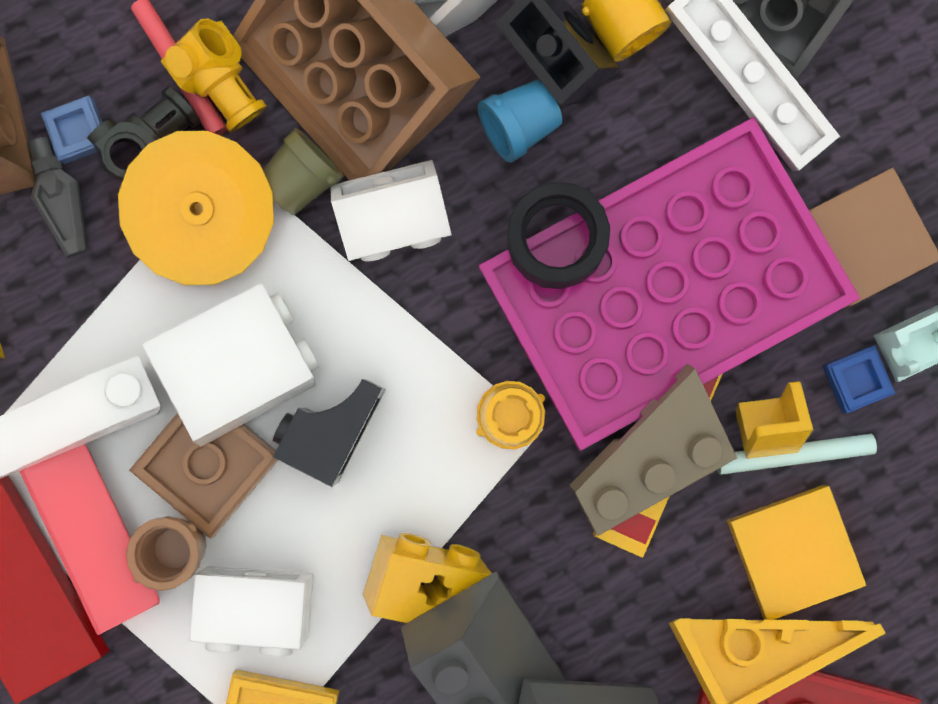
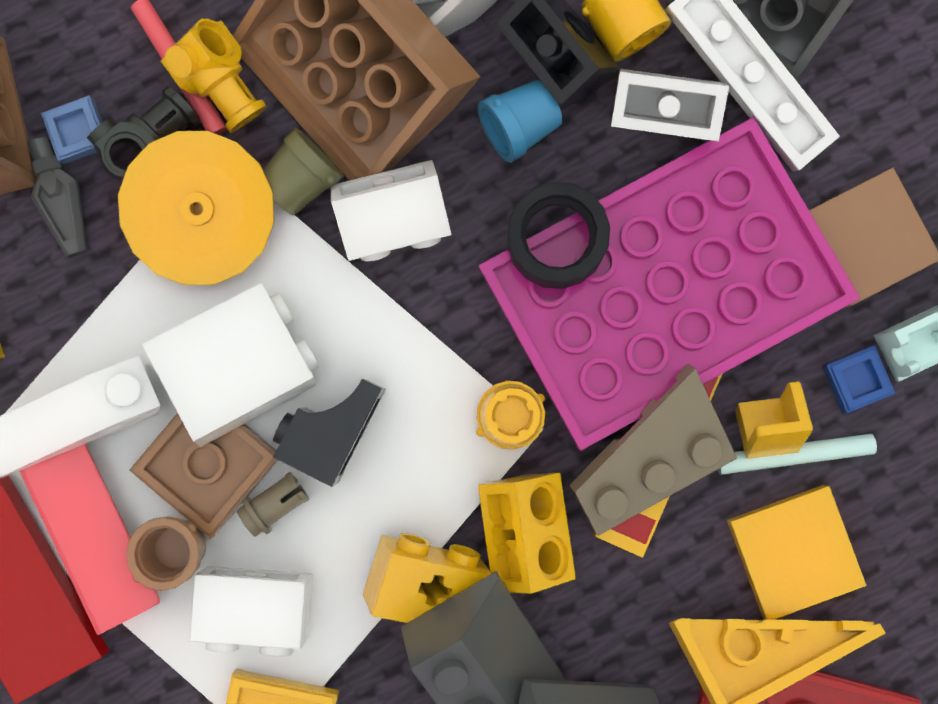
(271, 505): none -> dark tan pin
(527, 531): none -> yellow brick
(669, 104): none -> white brick

